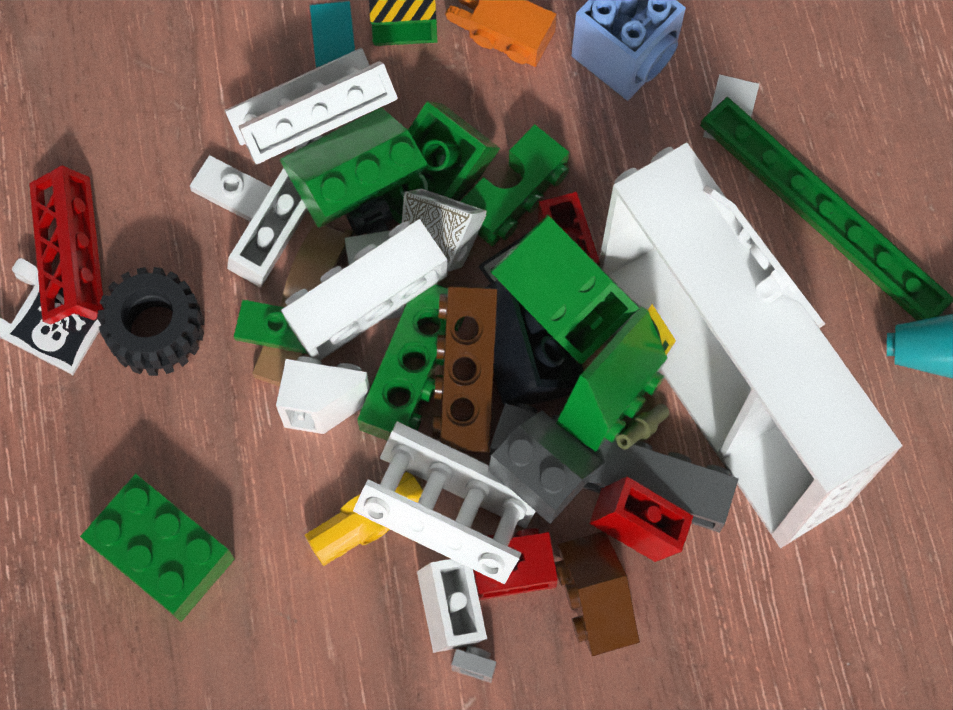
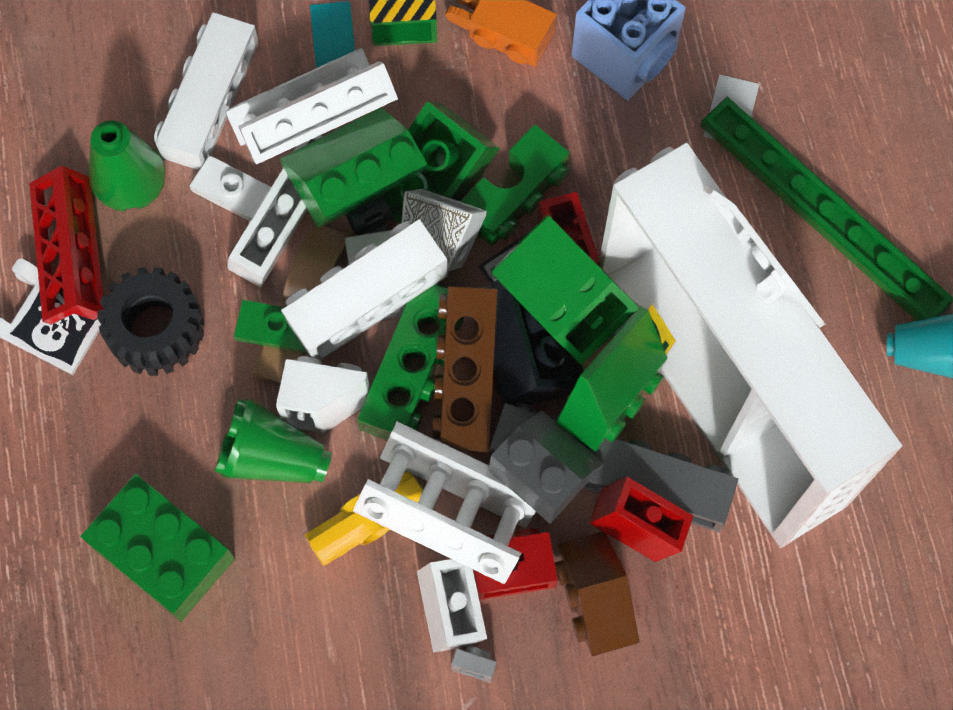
(123, 167): none -> green cone
(206, 91): none -> white brick
(269, 448): none -> green cone
(642, 426): olive bar -> none

